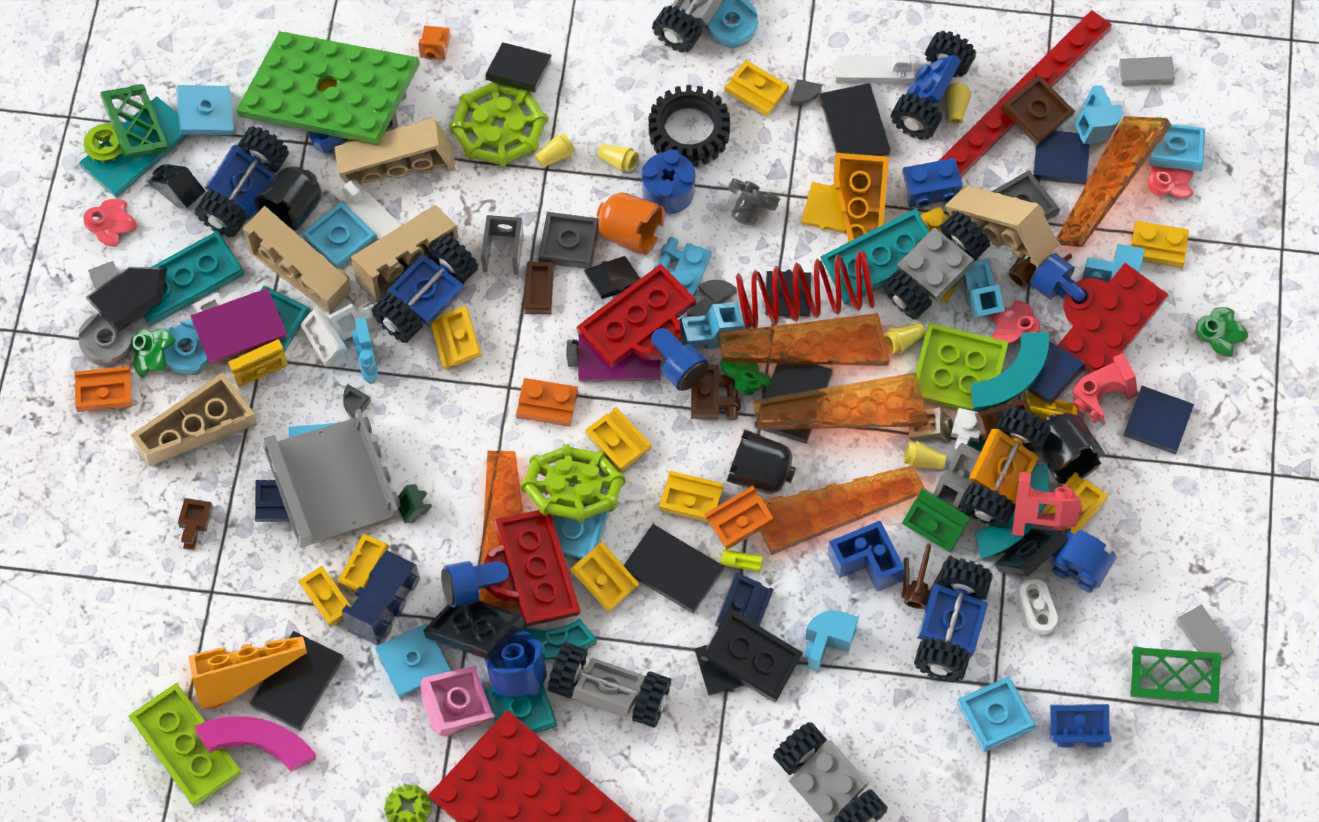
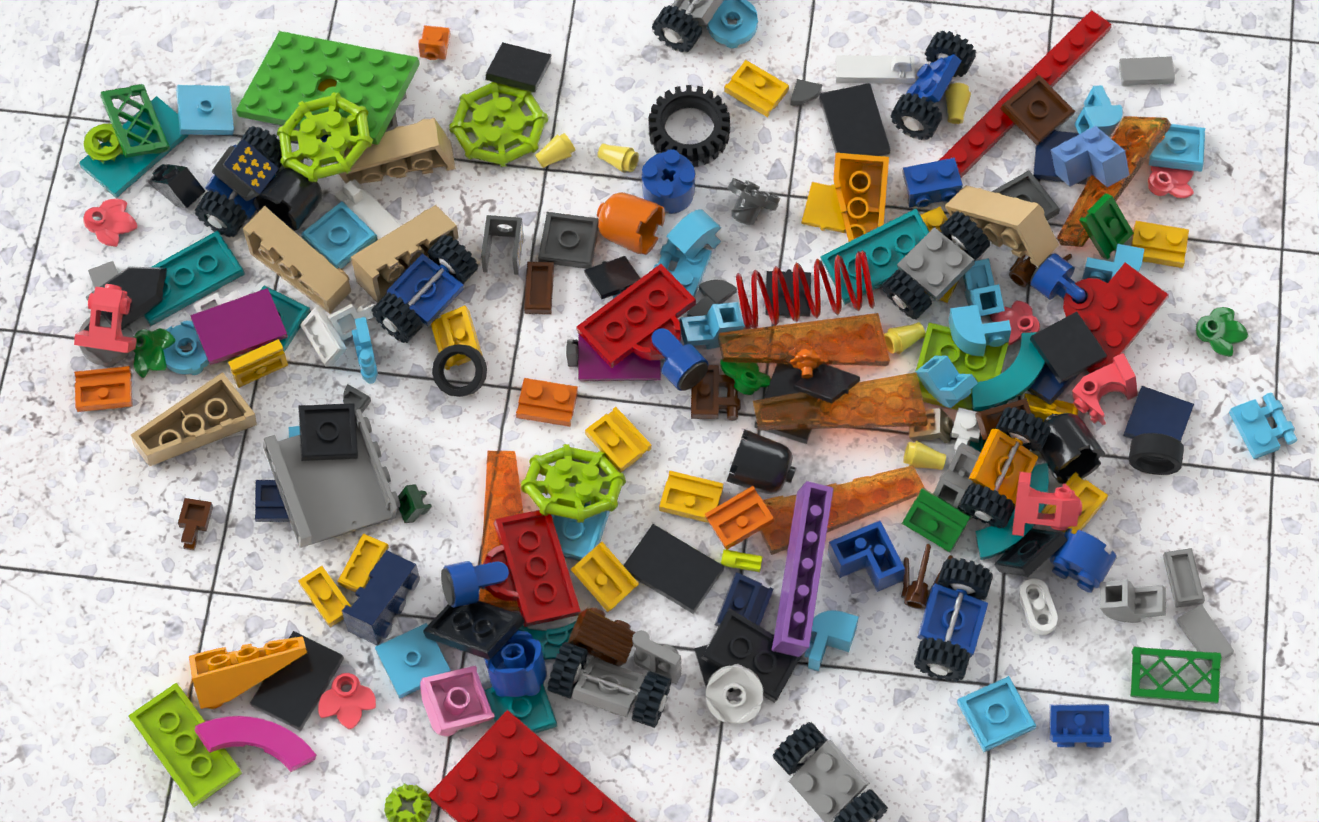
(100, 337): none -> coral tile
(244, 170): none -> piece
(319, 125): none -> lime plate
(327, 432): none -> black tile
(349, 704): none -> coral plate
(480, 370): none -> black tyre
(602, 637): none -> reddish brown brick
(656, 658): none -> light grey plate
(694, 233): none -> medium azure brick
(733, 711): none -> white plate
(802, 569): none -> medium lavender brick
(806, 361): none -> orange plant
(827, 383): none -> black piece
(944, 381): none -> medium azure brick
(972, 335): none -> medium azure brick
(1068, 347): none -> black tile
(1090, 155): none -> medium blue brick
(1106, 225): none -> green plate
(1129, 603): none -> light grey brick
(1156, 454): none -> black tyre
(1183, 577): none -> light grey tile
(1255, 428): none -> medium azure plate

